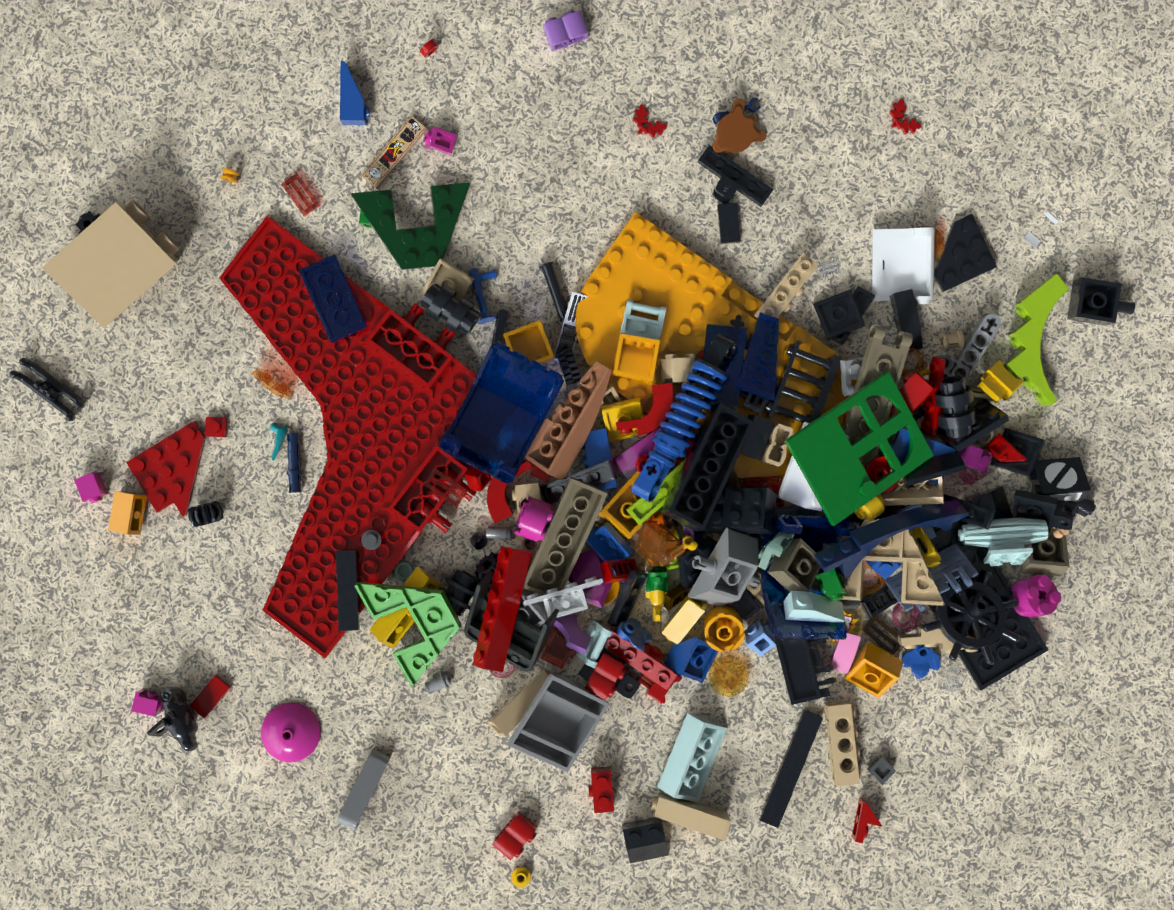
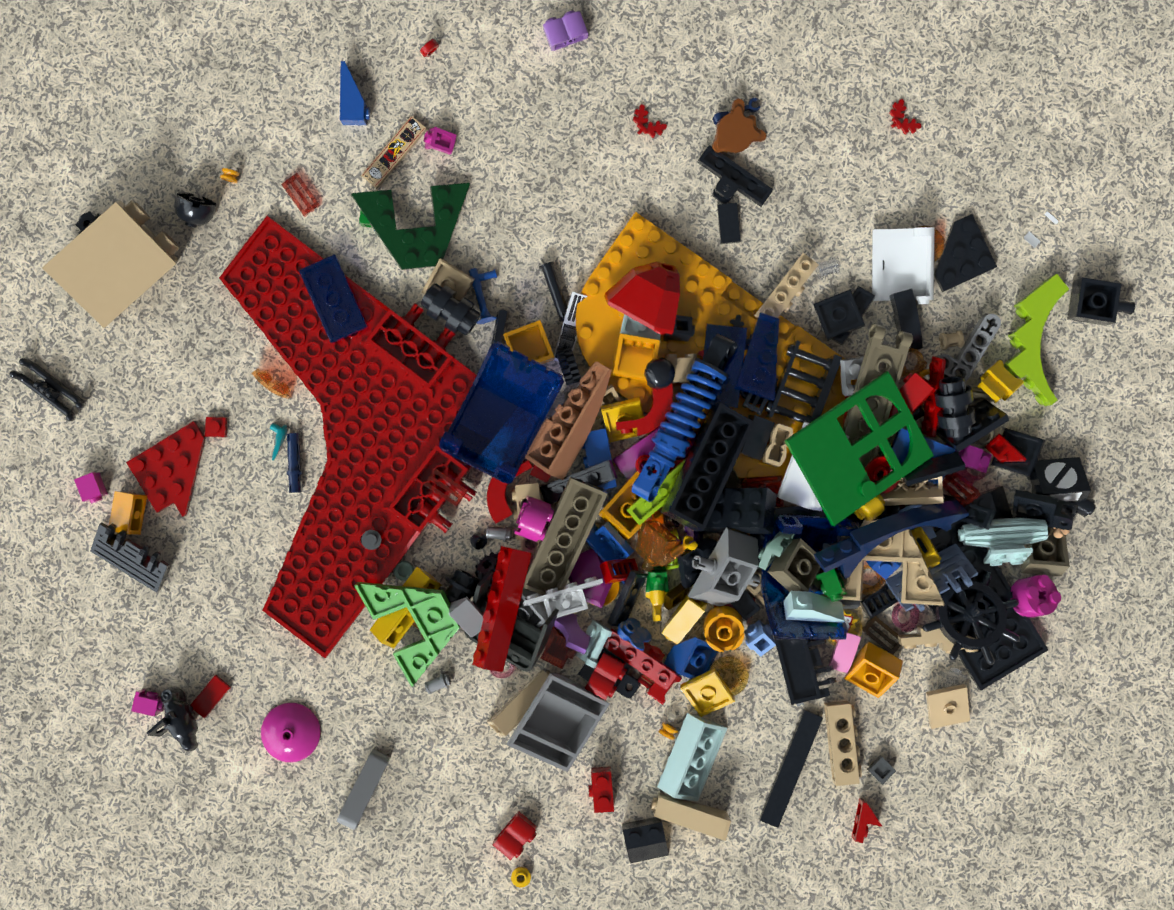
(130, 557): none -> black hinge
(193, 209): none -> black cylinder
(205, 513): black gear -> none
(346, 592): black tile -> none
(466, 616): none -> light grey slope
(476, 479): red slope -> none
(648, 296): none -> red brick
(659, 373): none -> black hair
(668, 731): none -> light orange bush
(682, 330): none -> black brick
(707, 692): none -> yellow tile
(922, 662): blue plate -> none
(948, 706): none -> tan plate
(970, 497): none -> clear red tile

